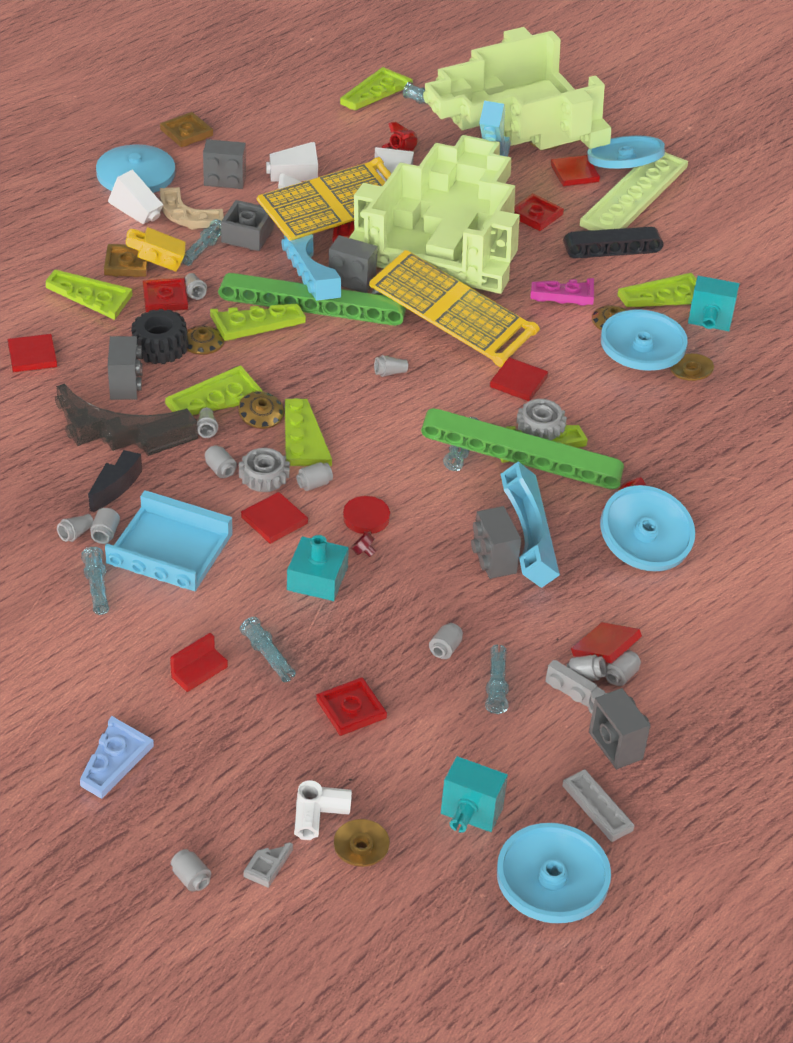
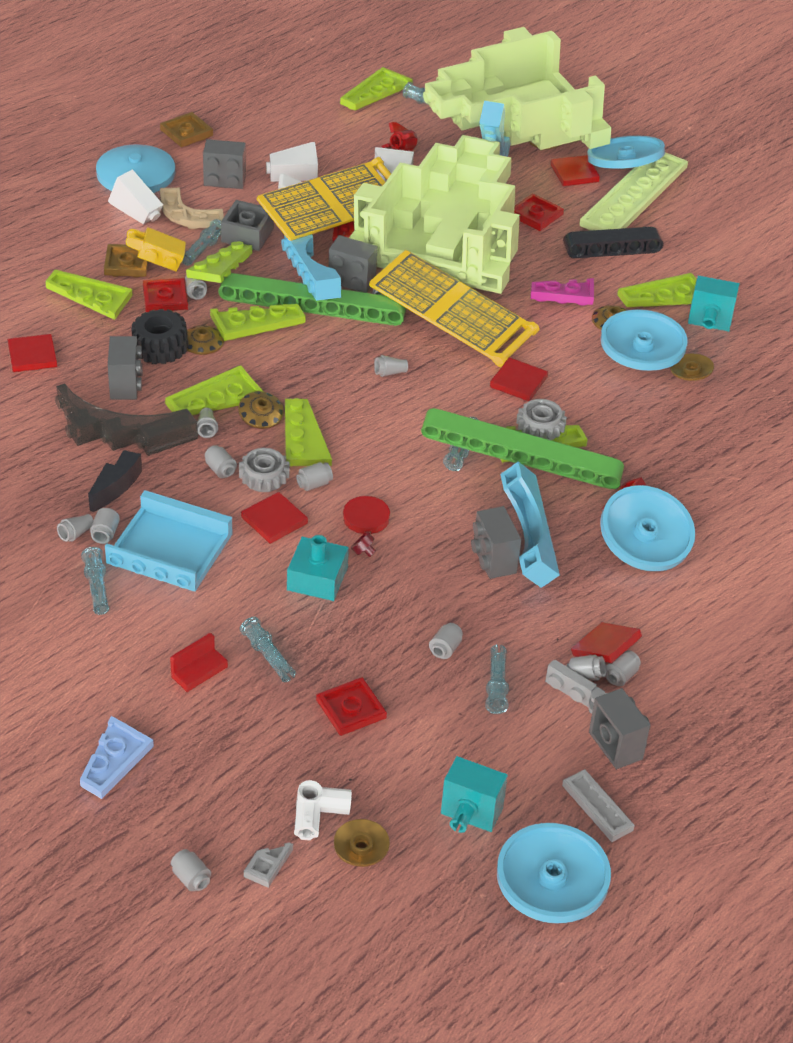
(221, 263): none -> lime wing

